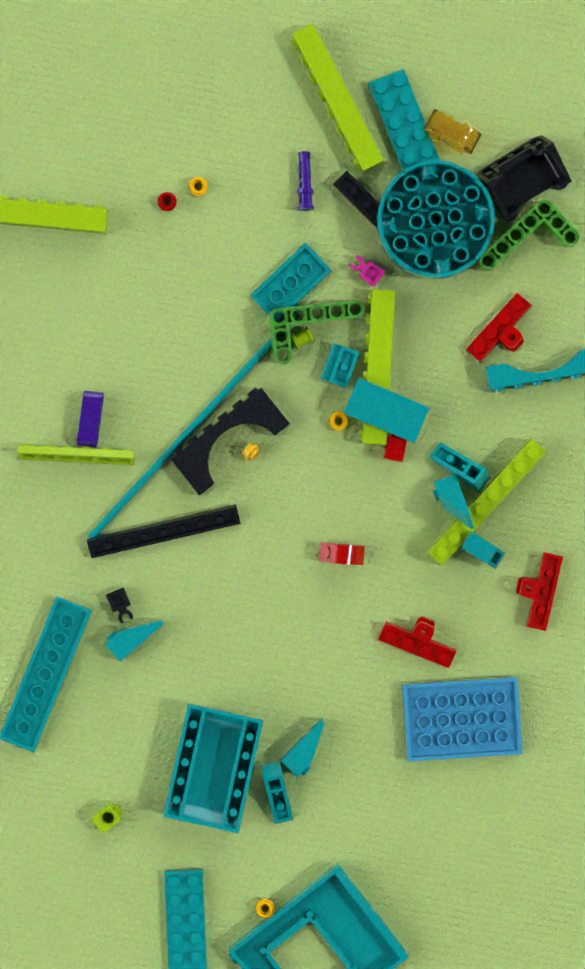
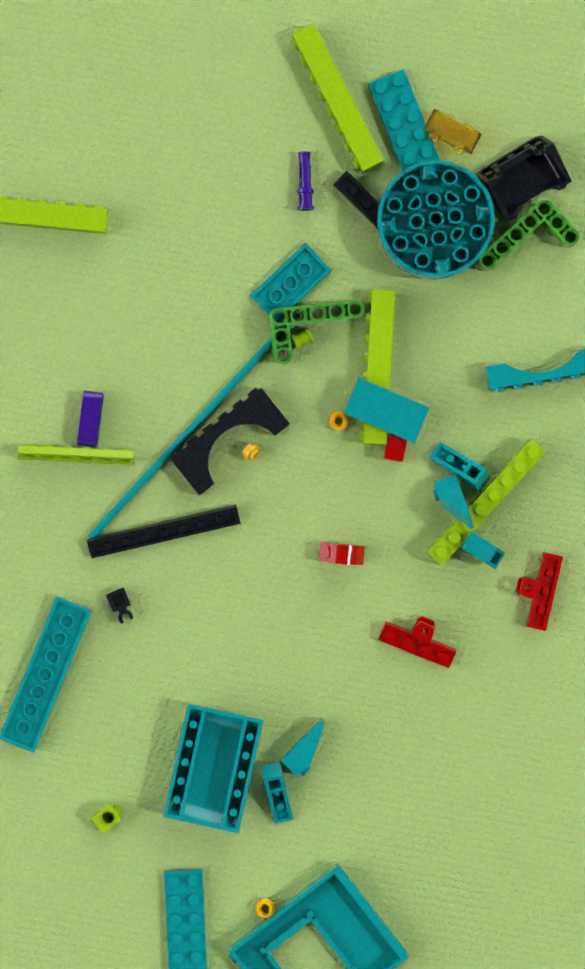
(128, 639): teal slope -> none
(167, 195): red plate -> none
(196, 180): yellow plate -> none
(340, 365): teal plate -> none
(369, 273): dark pink plate -> none
(462, 719): dark azure plate -> none
(501, 330): red plate -> none

